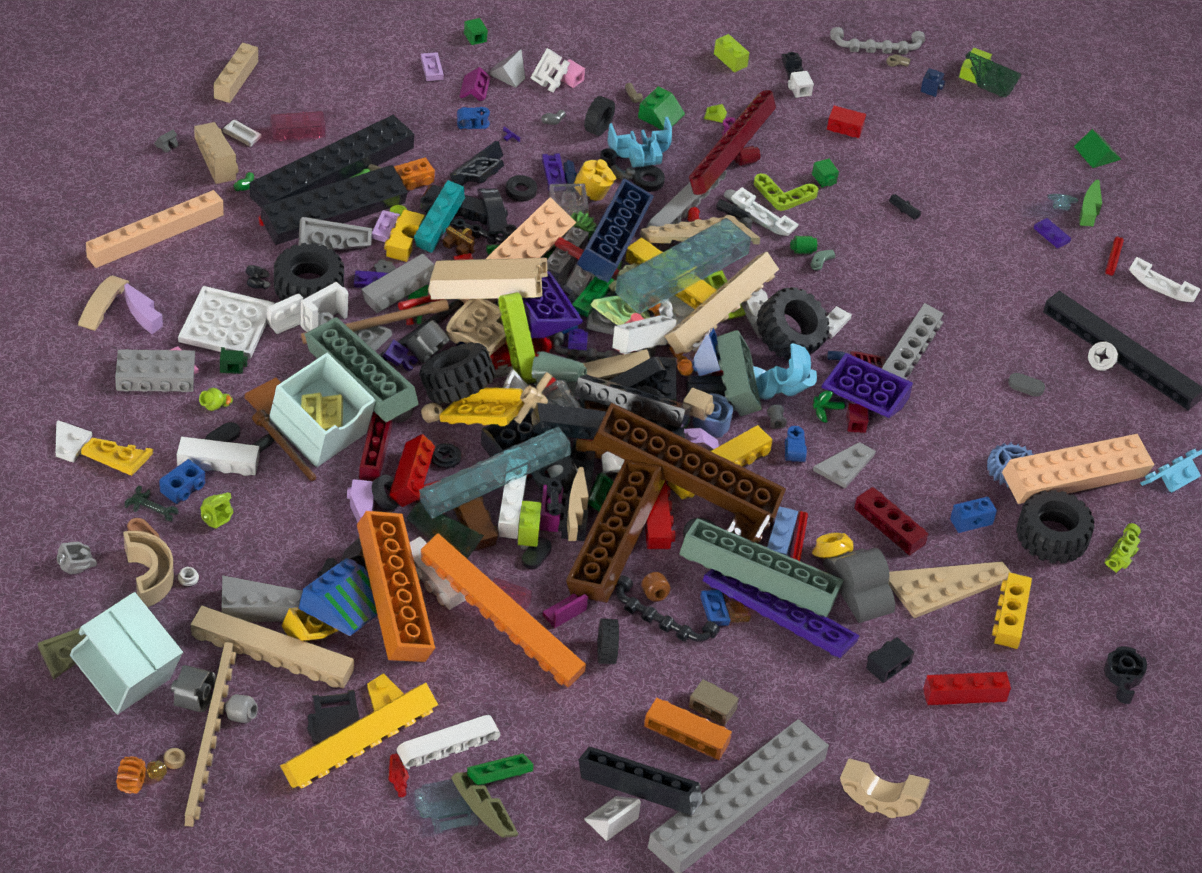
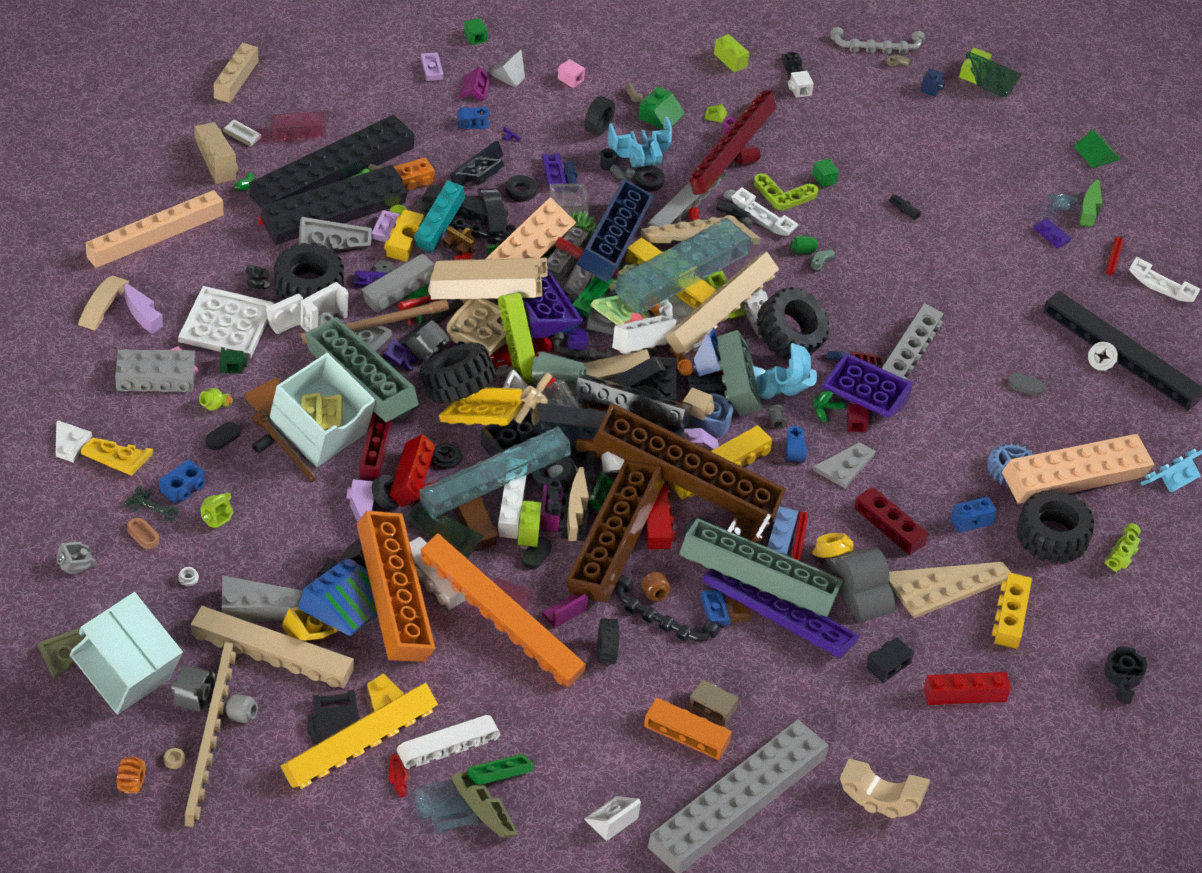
(156, 555): tan brick -> none
(156, 770): clear yellow plate -> none
(168, 138): dark grey tile -> none
(219, 455): white brick -> none
(431, 412): tan piece -> none
(546, 68): white plate -> none
(553, 119): dark grey arm -> none
(596, 177): yellow brick -> none
(640, 780): black brick -> none
(837, 320): white plate -> none
(846, 121): red brick -> none

